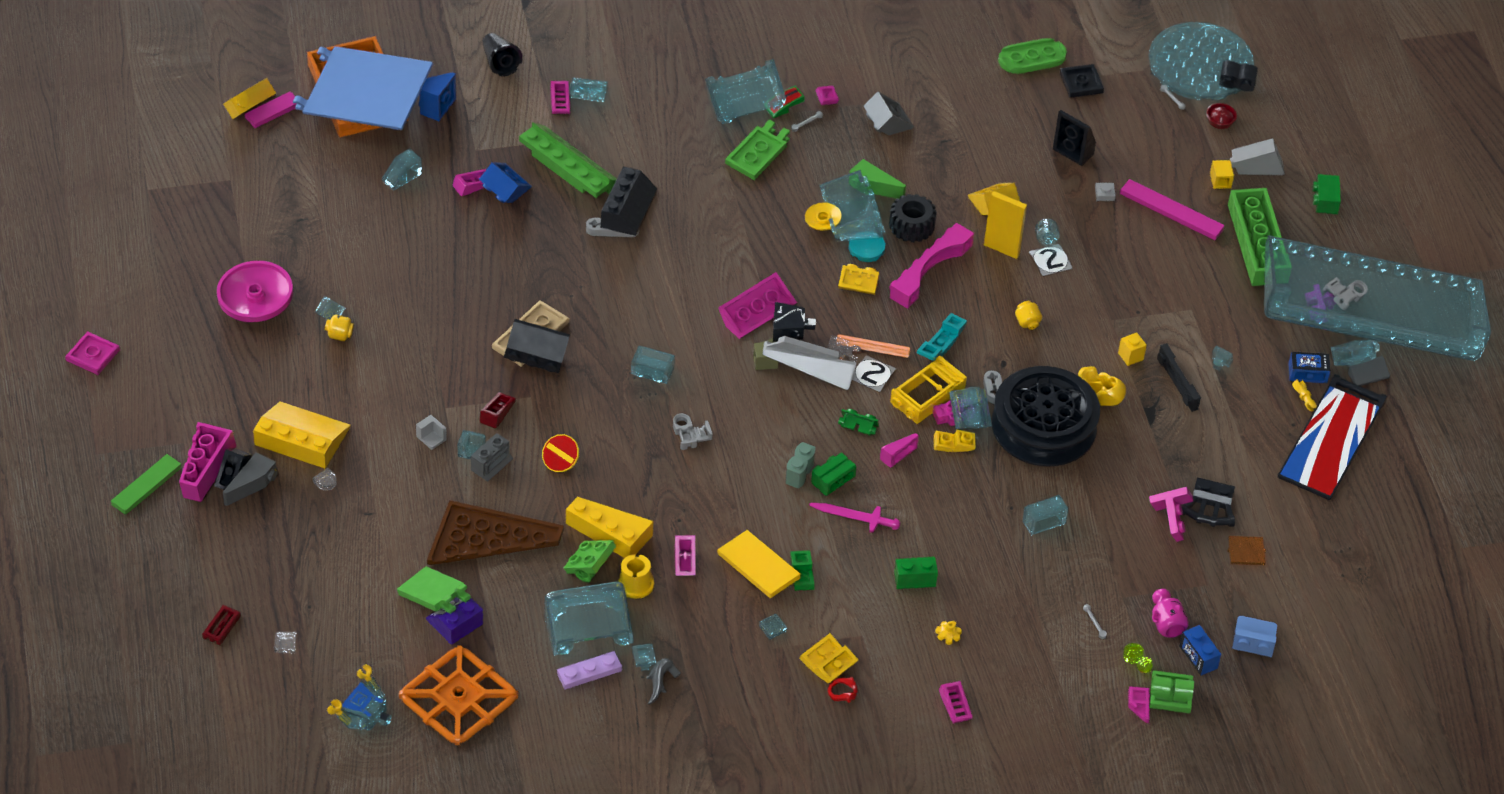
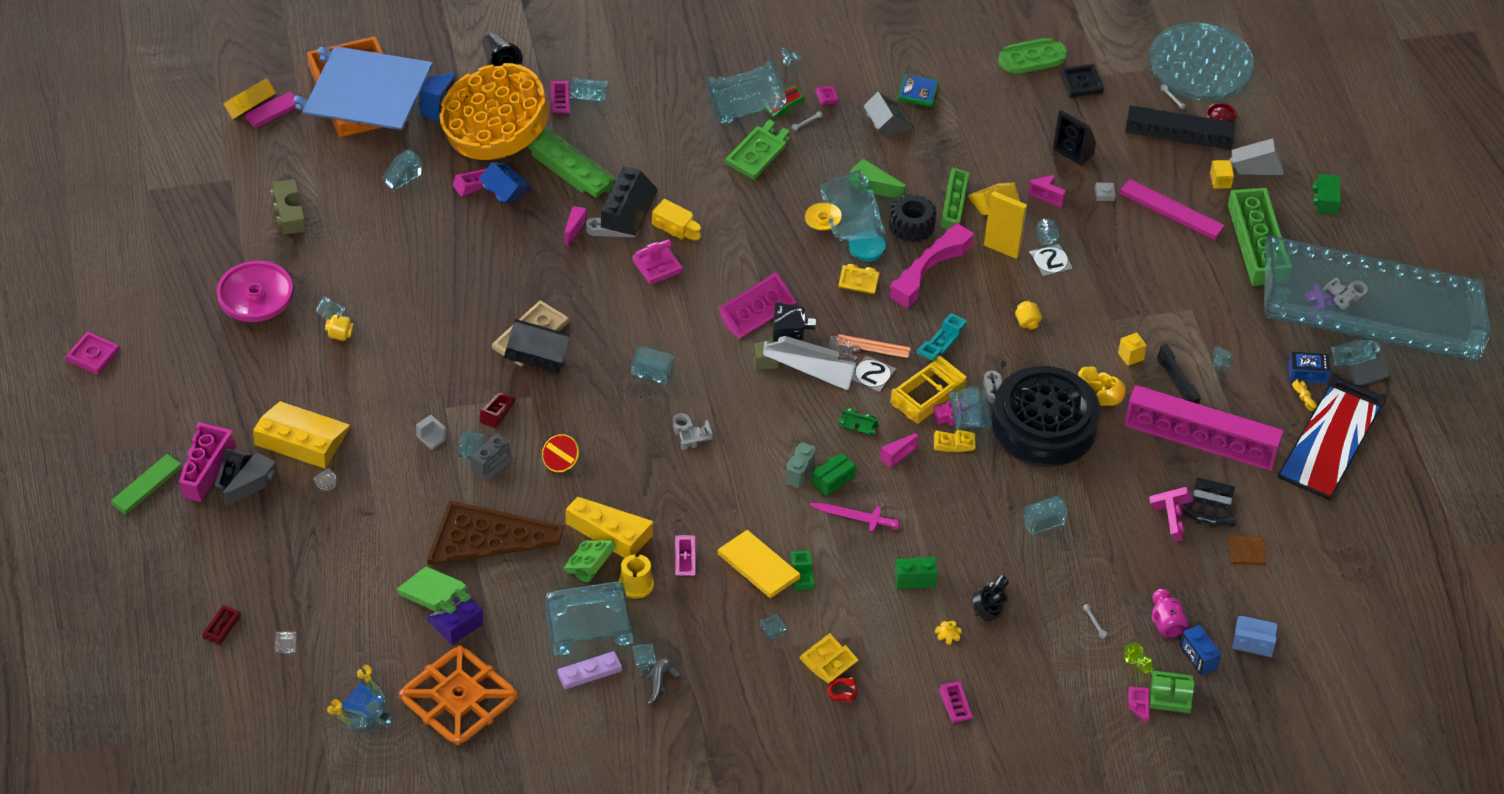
(290, 216): none -> olive arch
(494, 111): none -> light orange brick
(575, 222): none -> dark pink slope
(657, 262): none -> dark pink plate
(675, 221): none -> yellow hinge
(788, 56): none -> clear light blue plant
(918, 90): none -> slope
(954, 198): none -> bright green brick
(990, 599): none -> black pin
(1044, 189): none -> dark pink slope
(1180, 127): none -> black brick
(1203, 427): none -> dark pink brick
(1238, 76): black brick -> none

